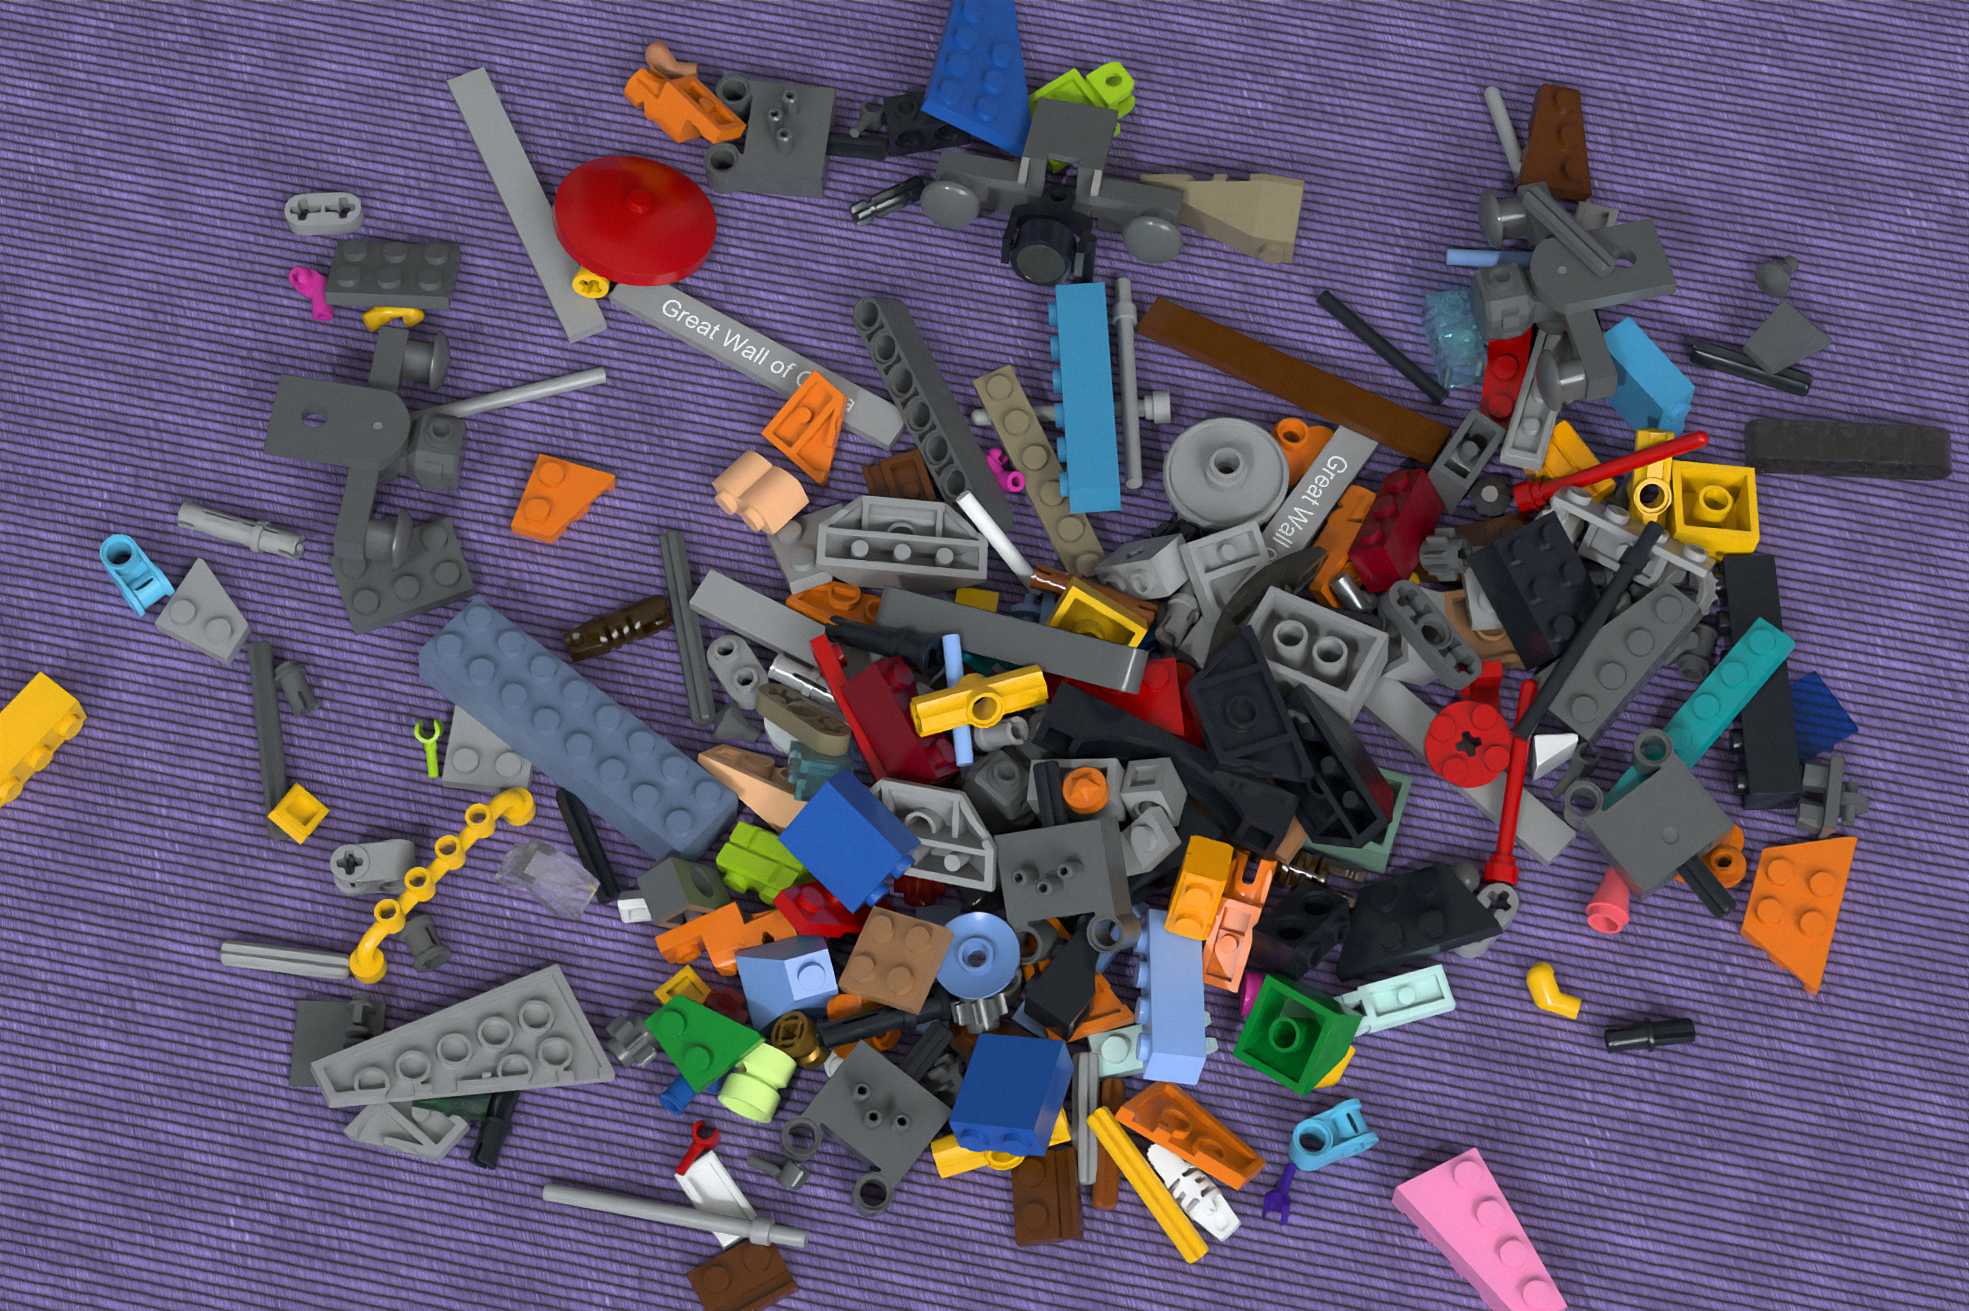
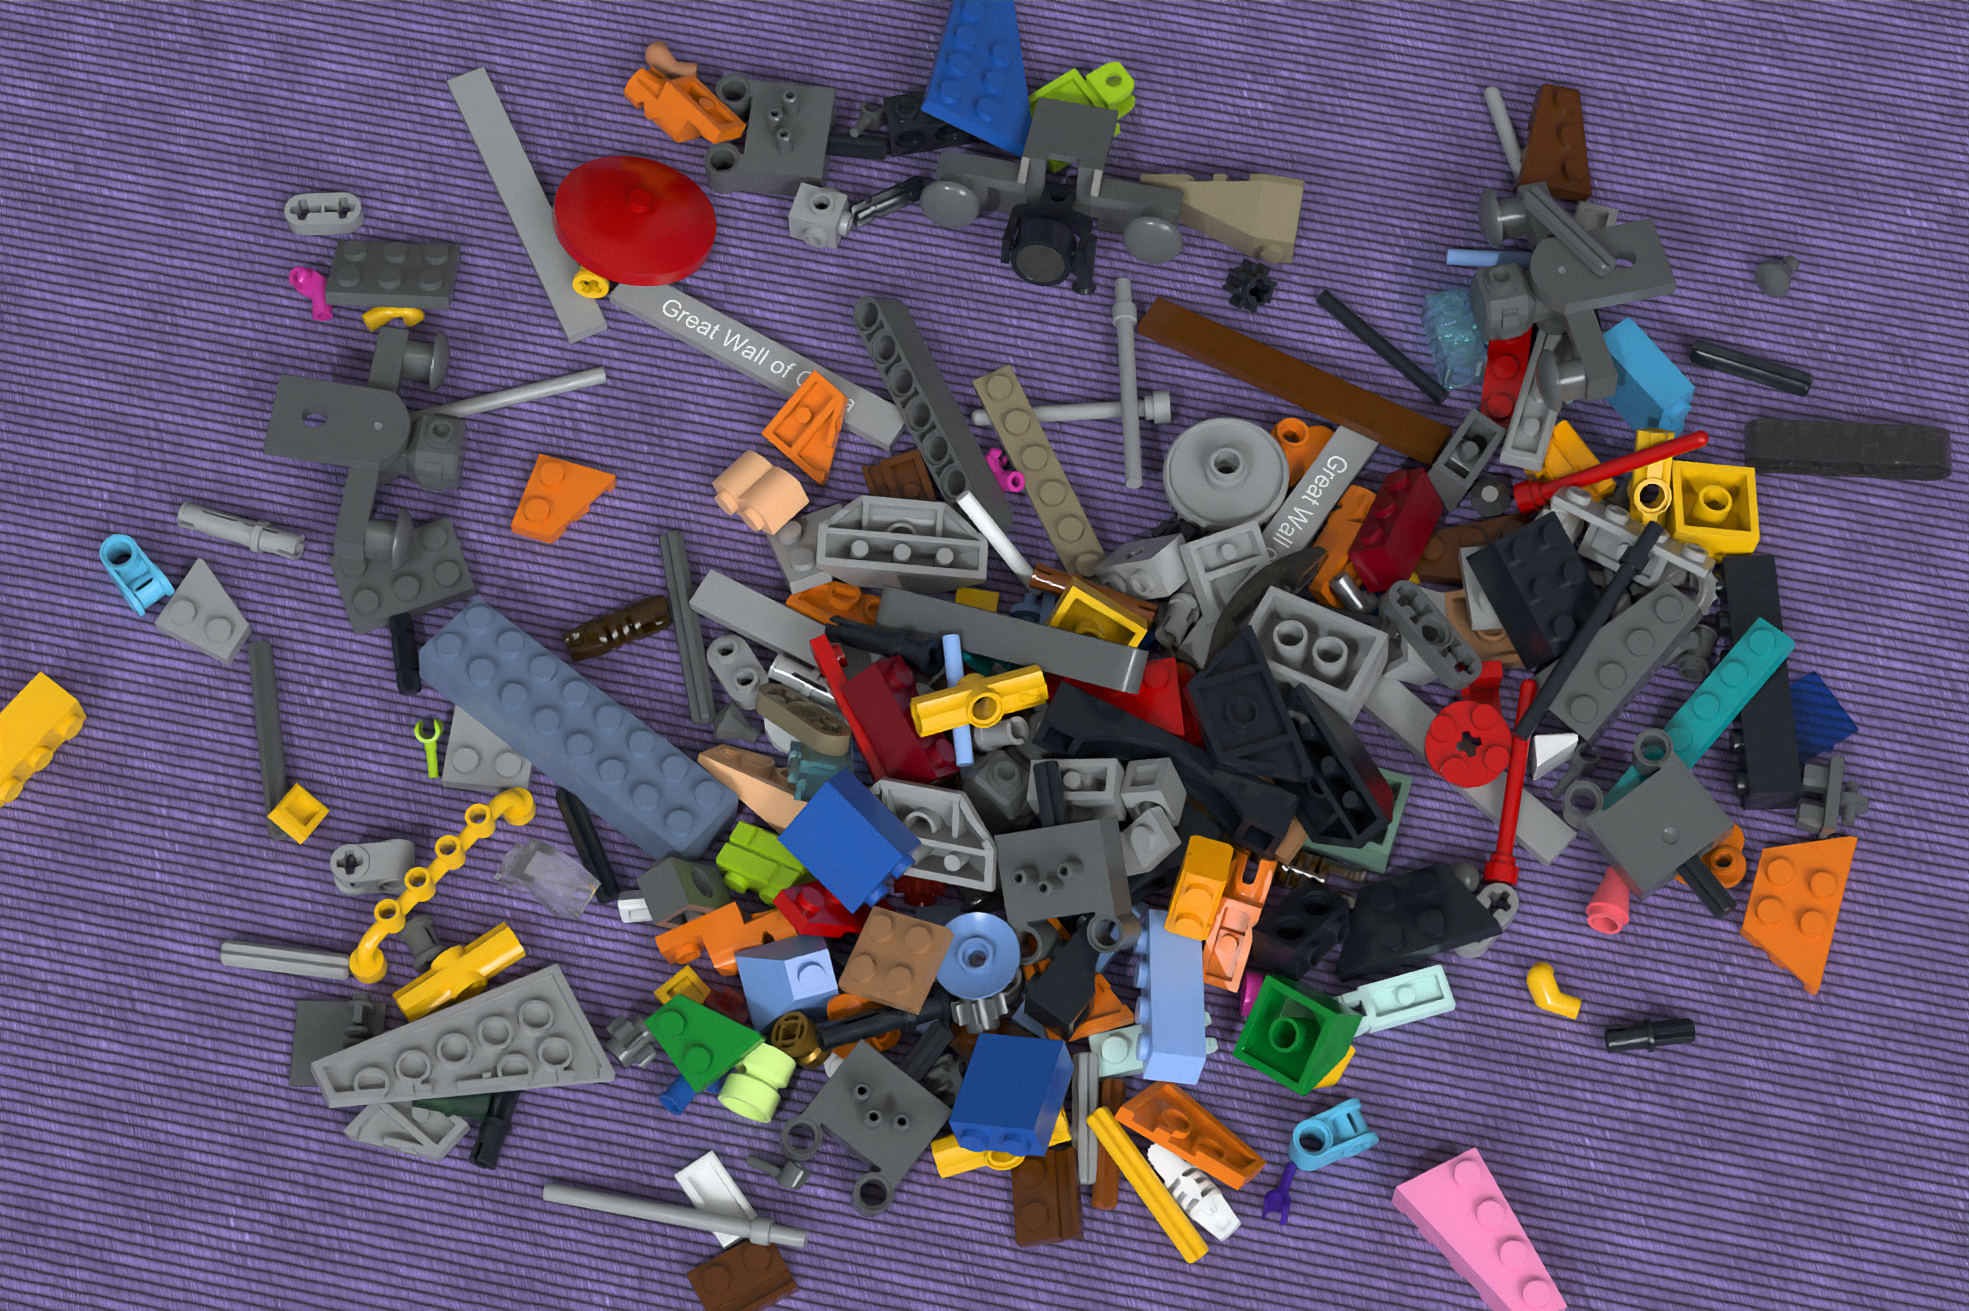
(292, 680): dark grey pin -> none
(405, 654): none -> black axle
(459, 973): none -> yellow piece
(697, 1146): red hand -> none
(820, 216): none -> light grey brick
(1086, 790): orange tile -> none
(1087, 398): dark azure brick -> none
(1249, 285): none -> black gear
(1445, 554): dark grey gear -> none
(1785, 339): dark grey slope -> none

